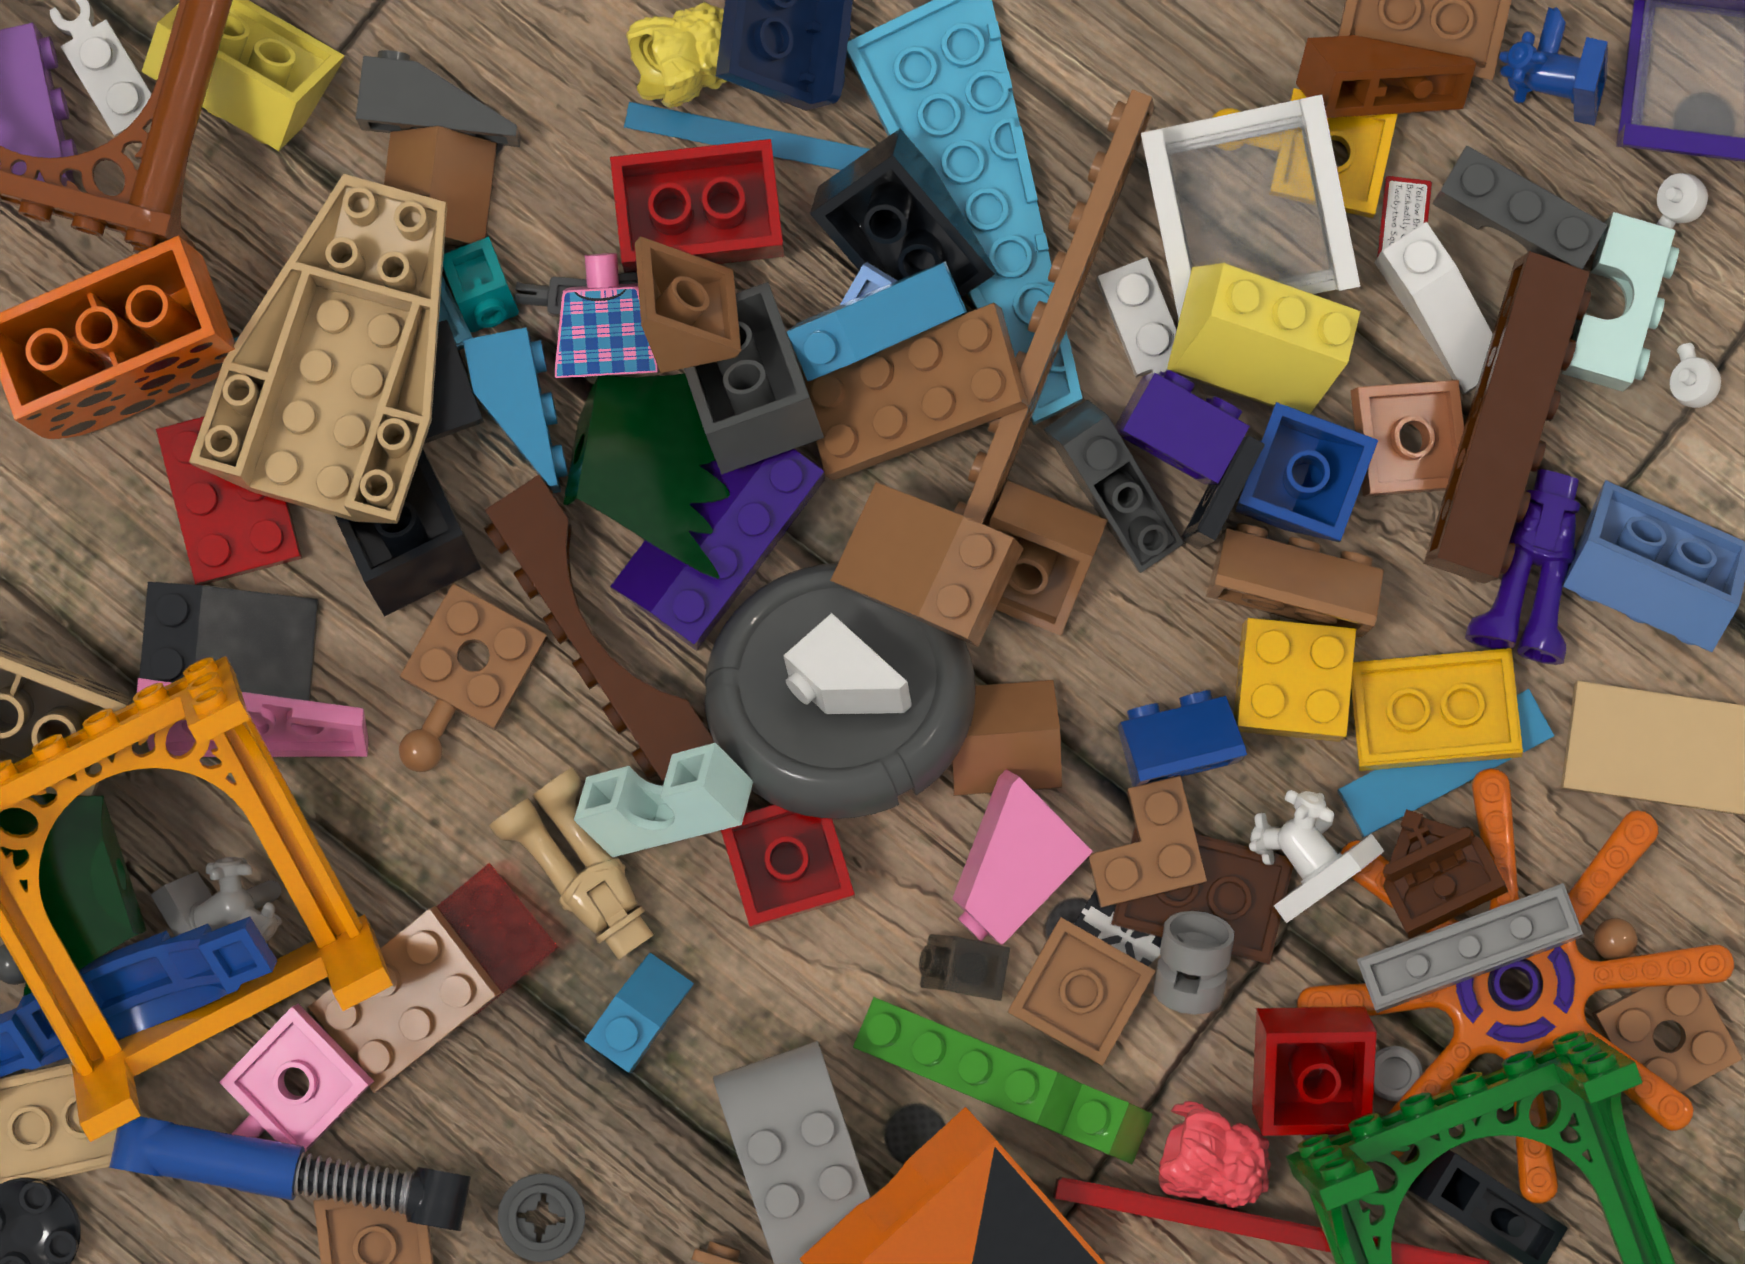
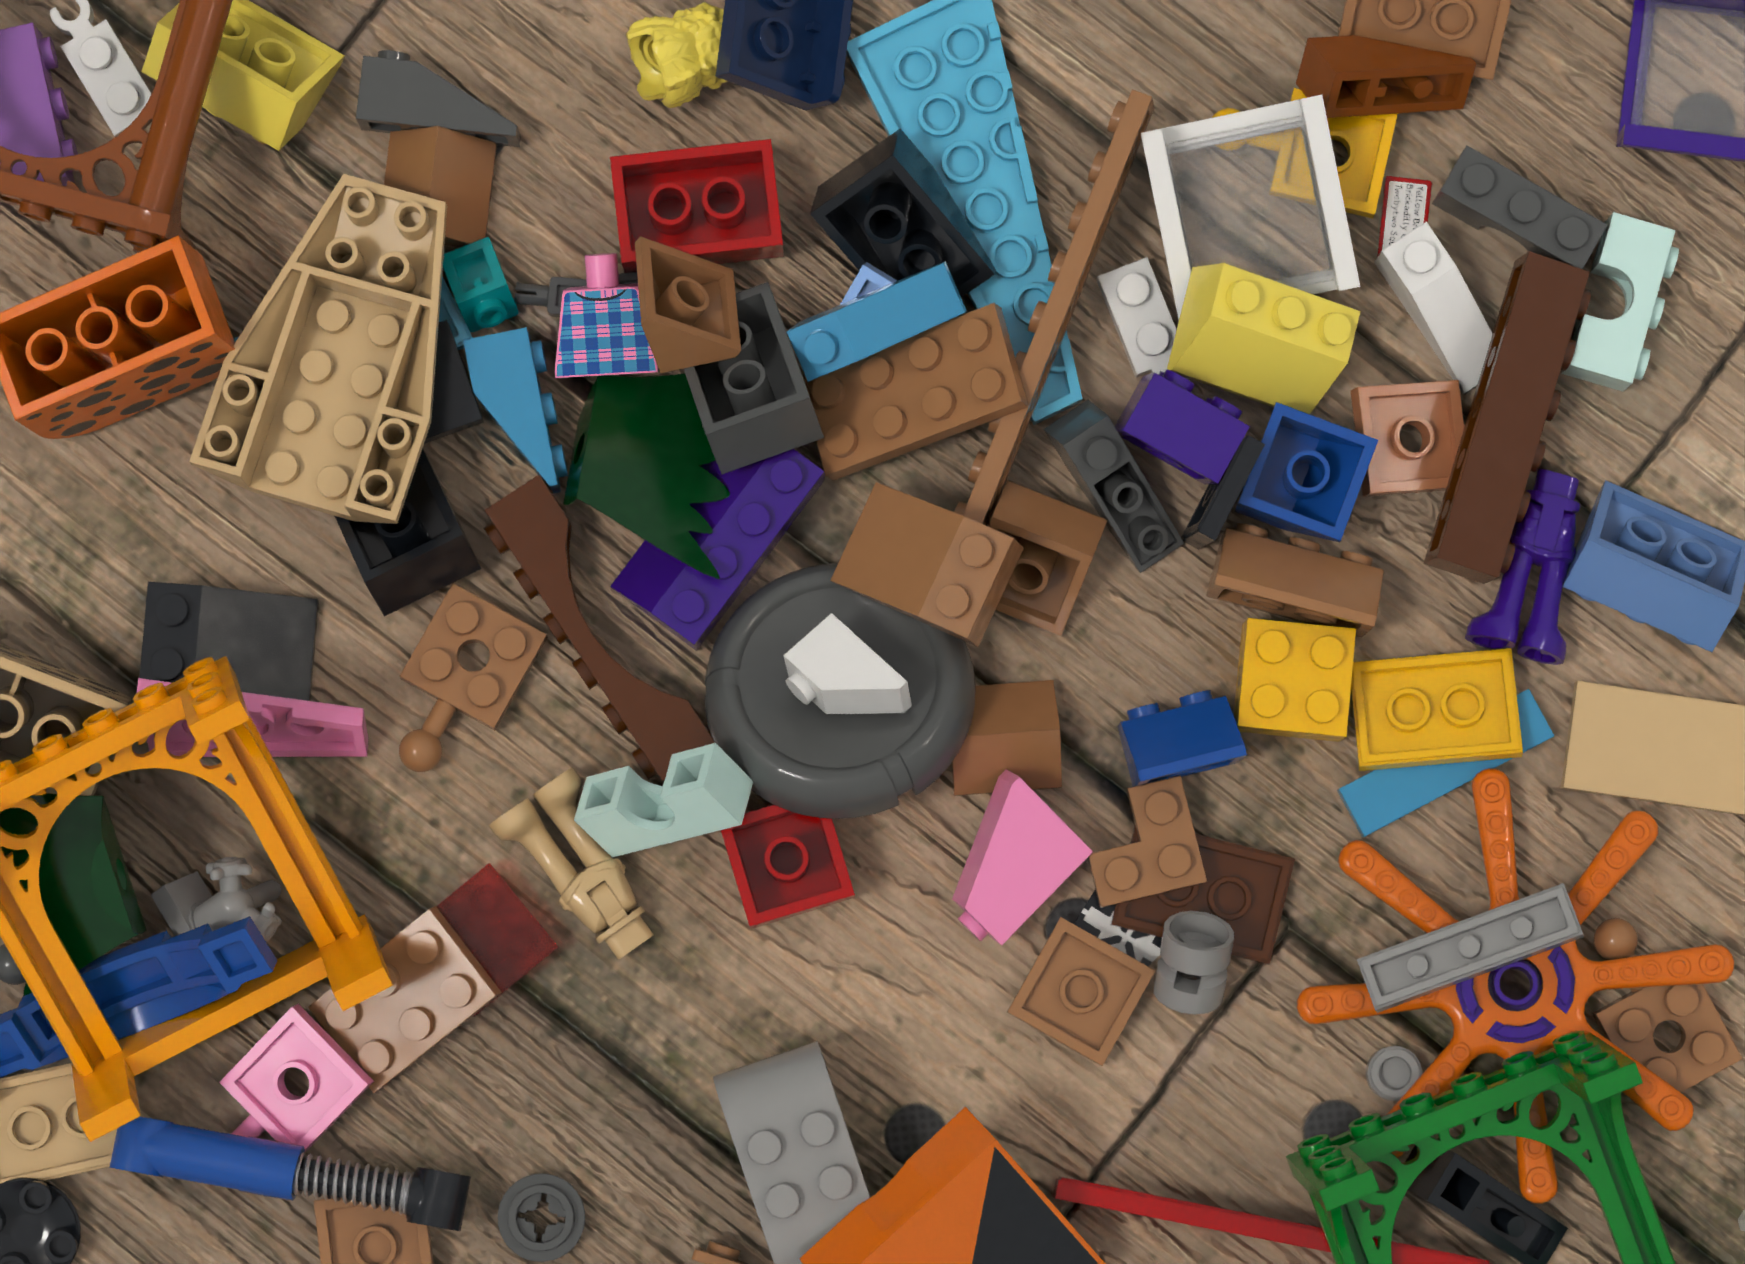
(221, 523): red plate -> none
(639, 1012): dark azure slope -> none
(719, 132): dark azure sticker -> none
(964, 966): clear smoke bracket -> none
(1003, 1080): bright green arch -> none
(1214, 1159): coral hair -> none
(1309, 851): white piece -> none
(1312, 1069): red brick -> none
(1438, 873): reddish brown slope -> none
(1558, 74): blue piece -> none
(1681, 199): white piece -> none
(1694, 380): white piece -> none

